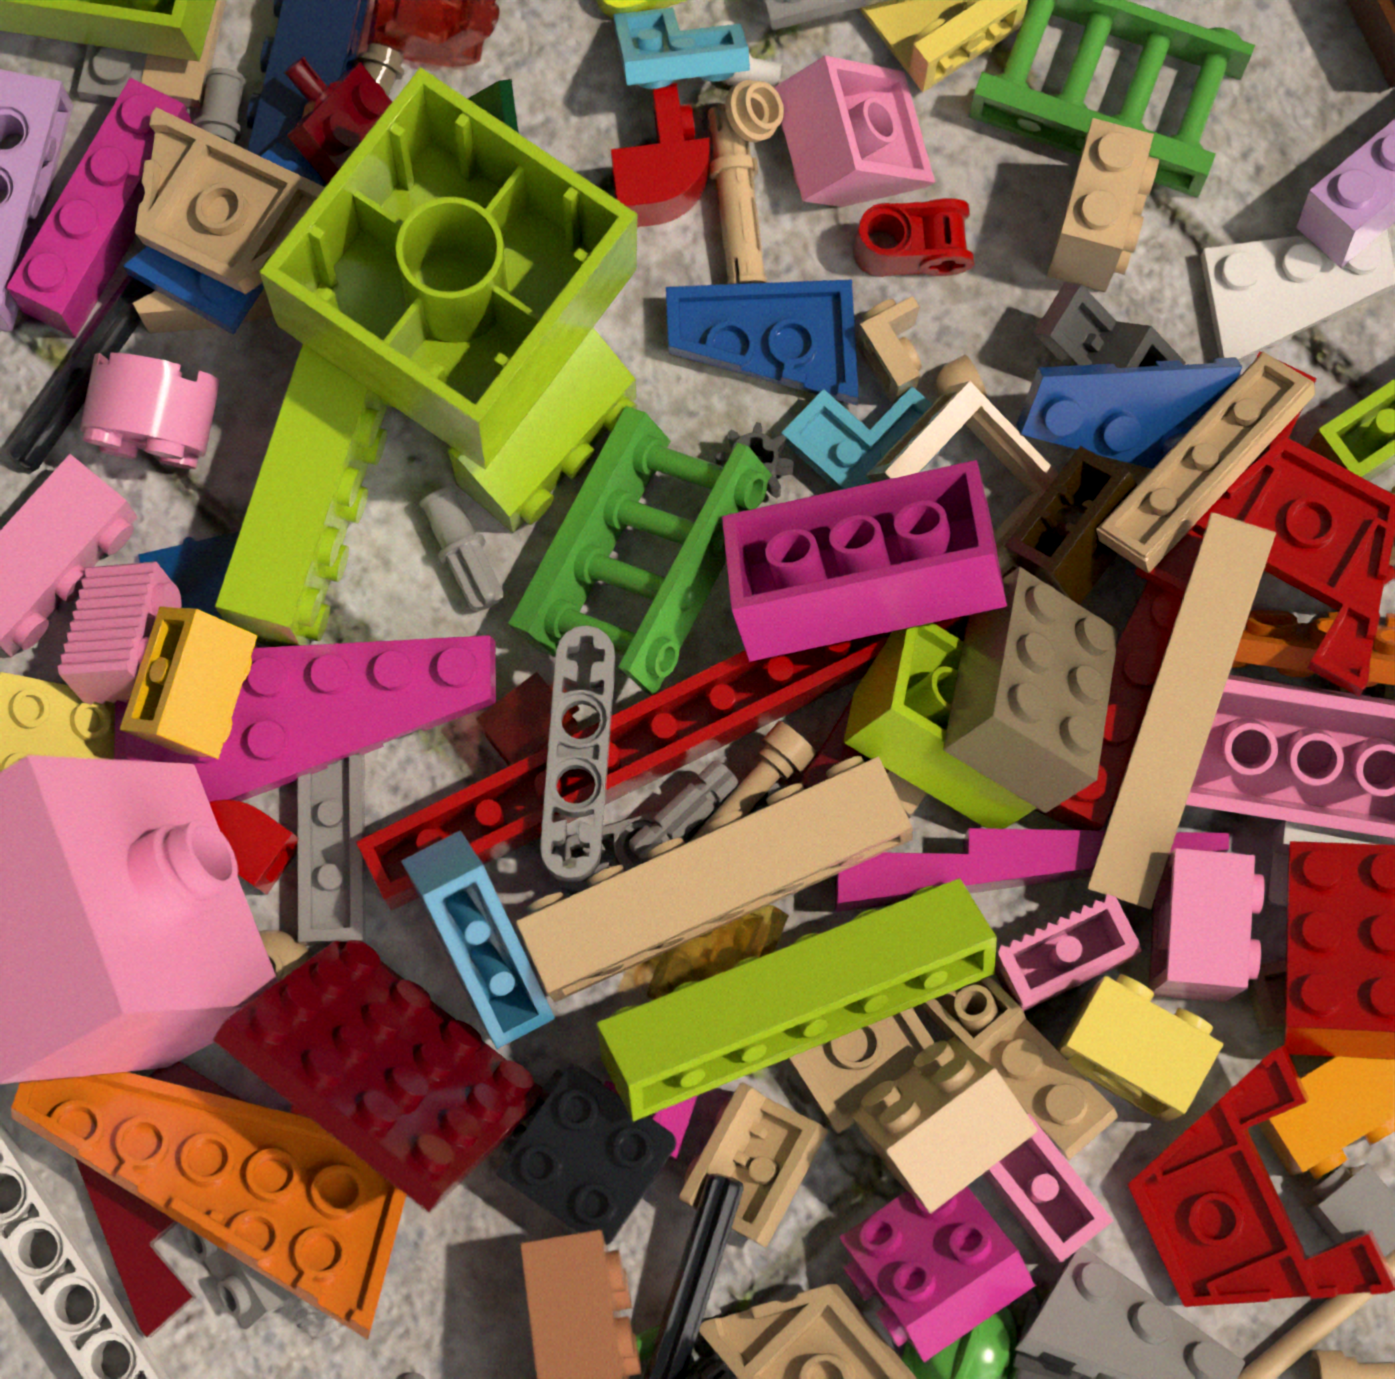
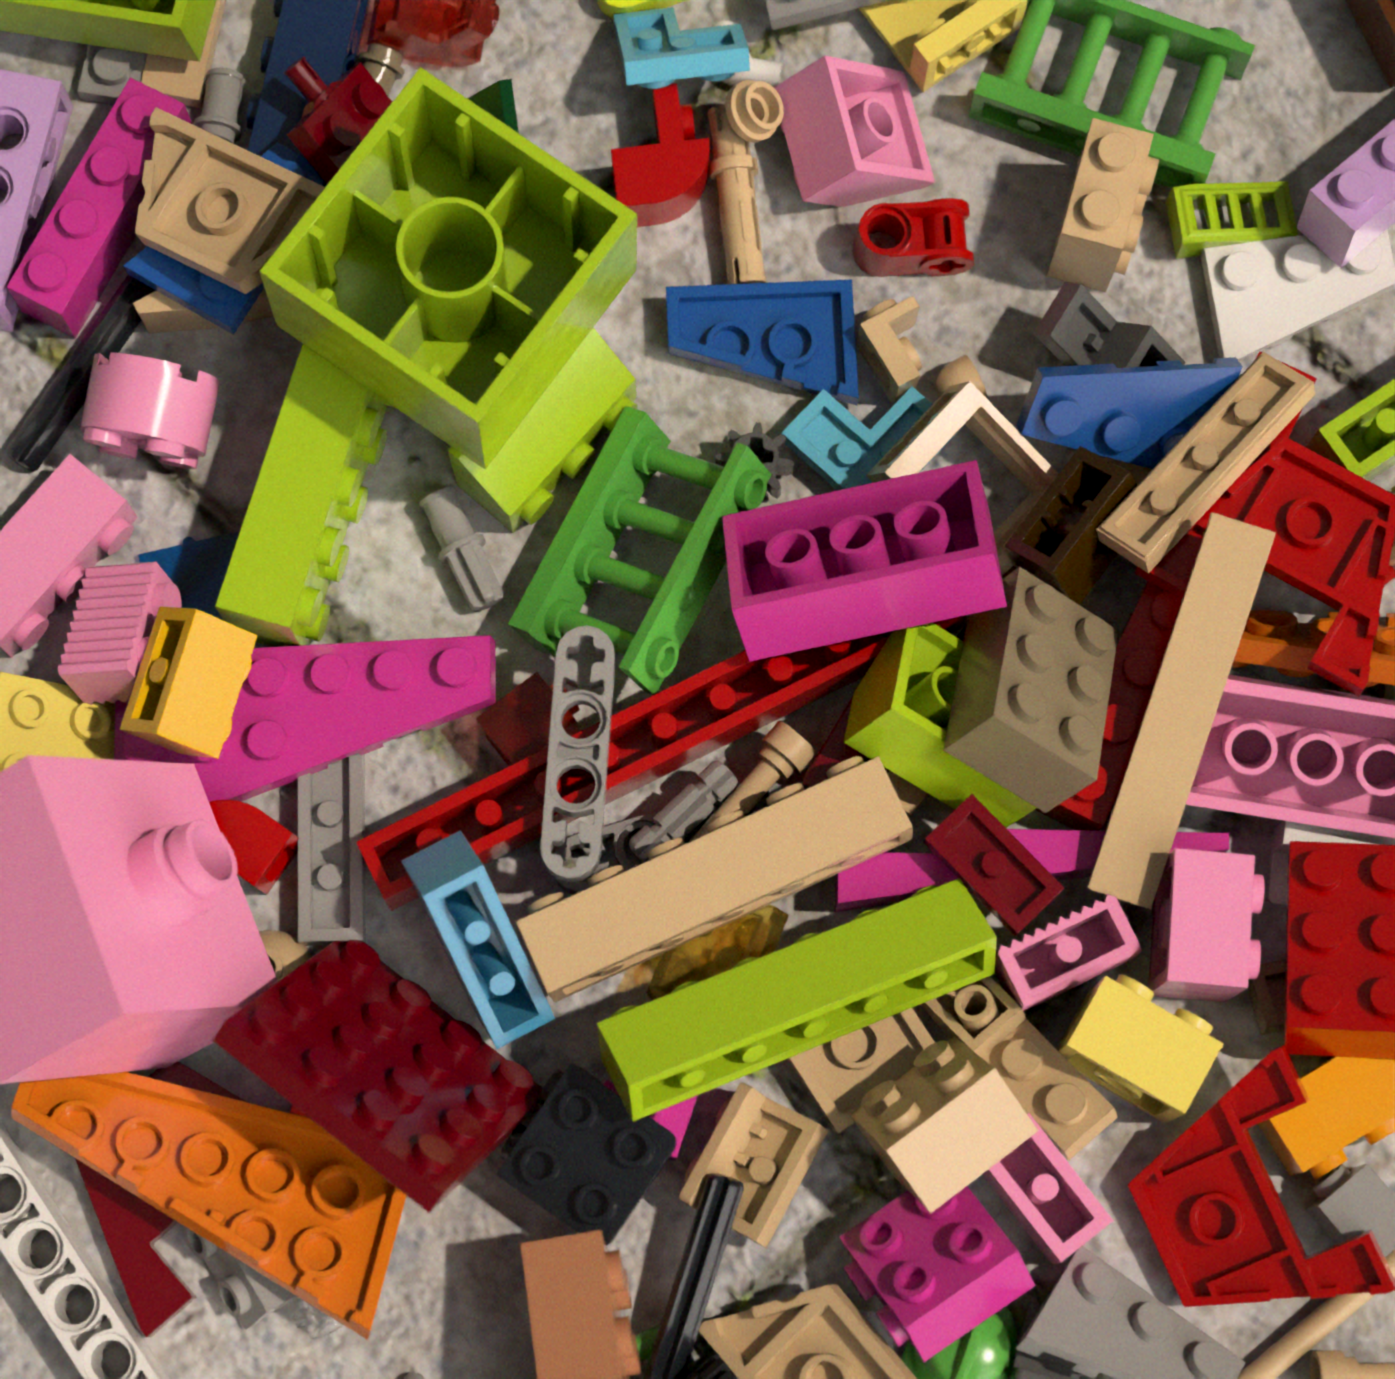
(993, 865): none -> dark red plate
(1185, 199): none -> lime slope

